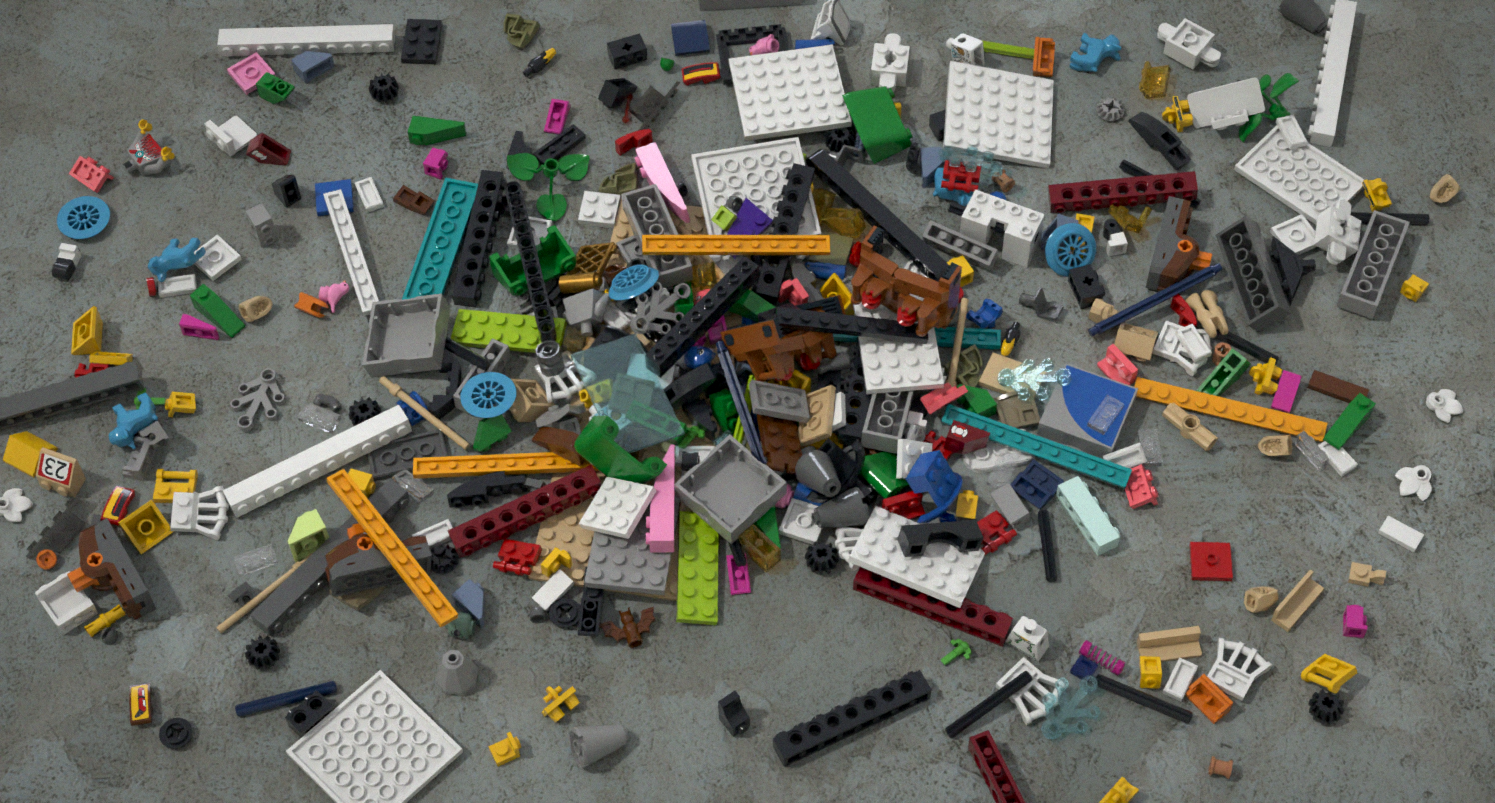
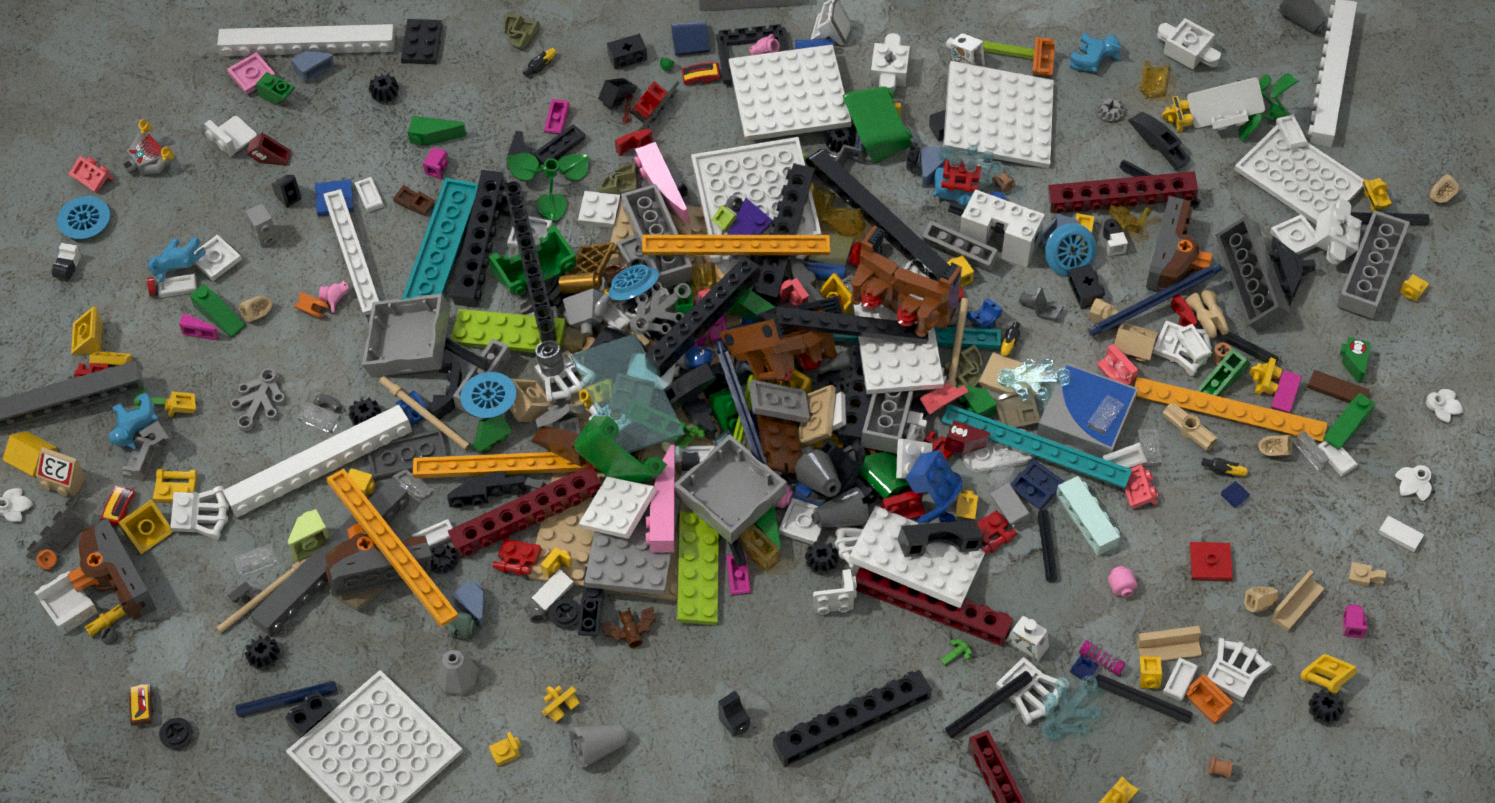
(650, 99): none -> red slope
(836, 599): none -> white bracket
(1122, 581): none -> bright pink head
(1224, 466): none -> black piece
(1235, 494): none -> clear blue tile
(1355, 357): none -> green slope

